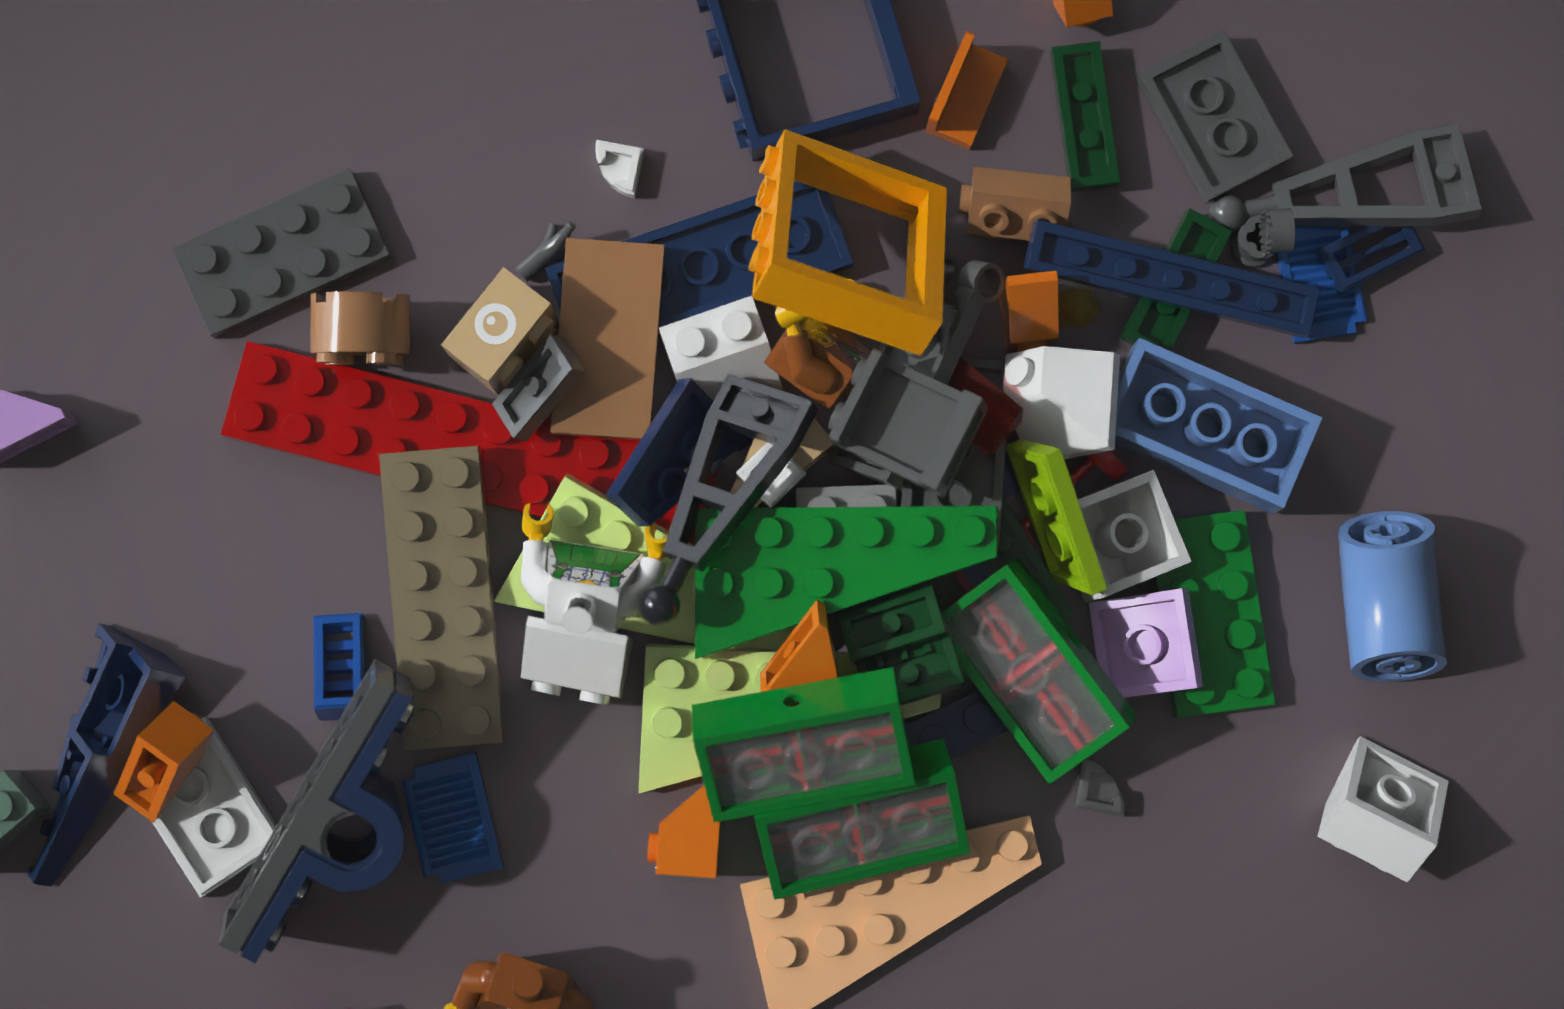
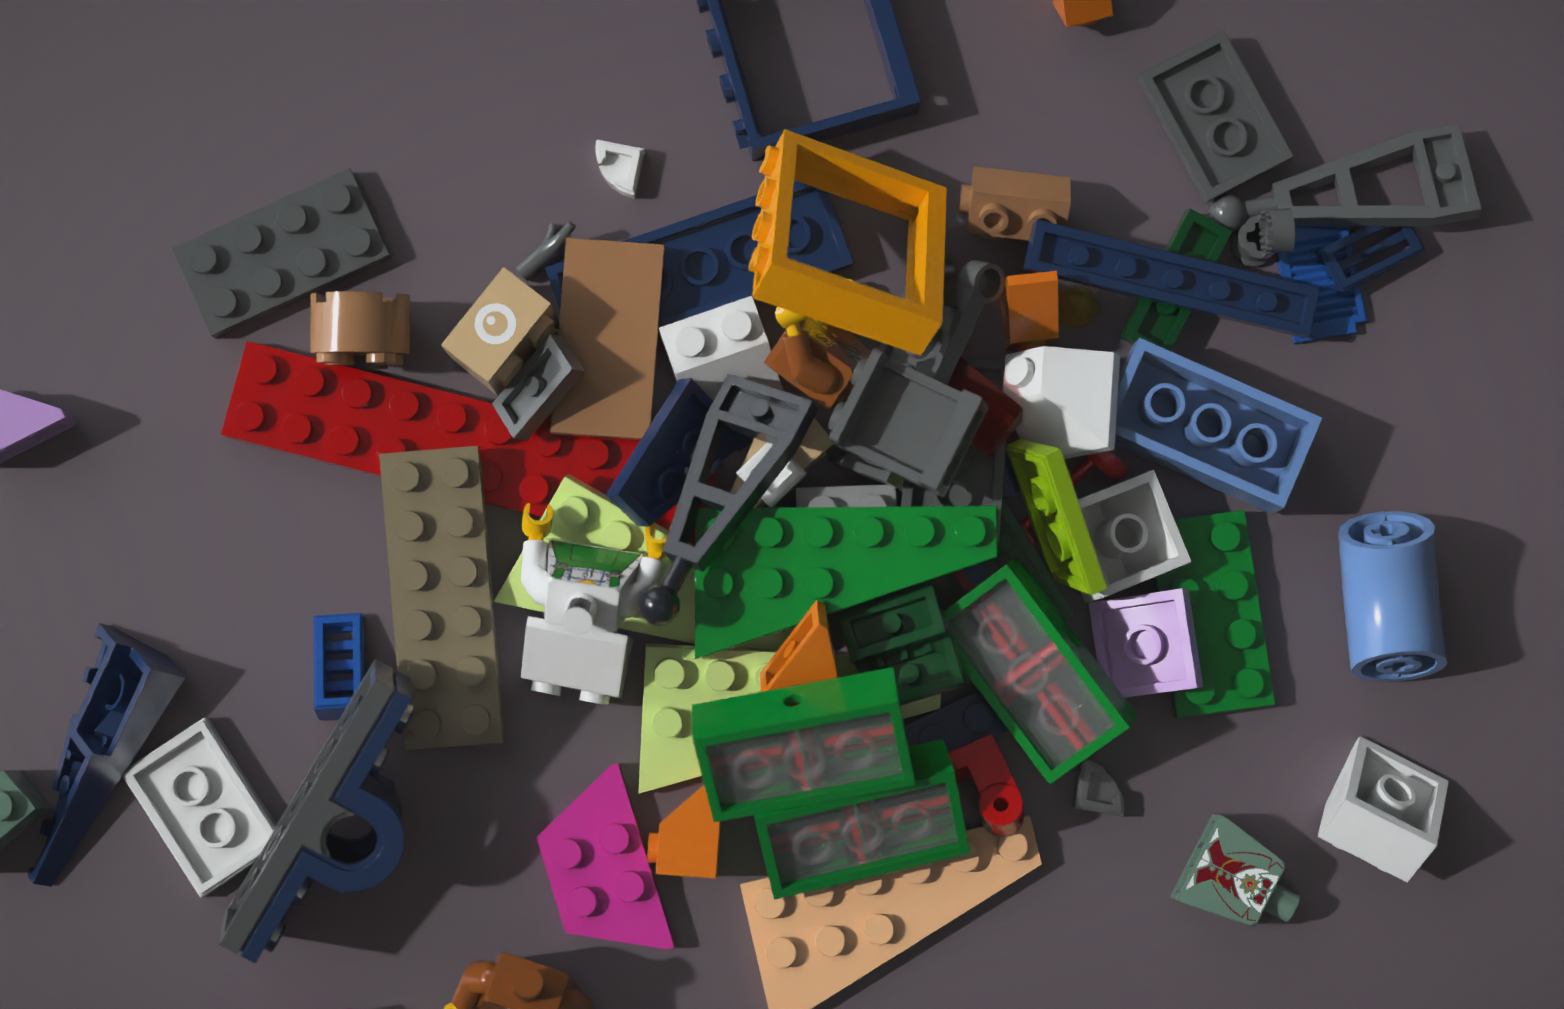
(162, 760): orange slope -> none
(452, 819): blue window -> none
(603, 869): none -> dark pink wing
(966, 93): orange panel -> none
(998, 795): none -> red leg
(1084, 116): dark green plate -> none
(1234, 876): none -> sand green torso

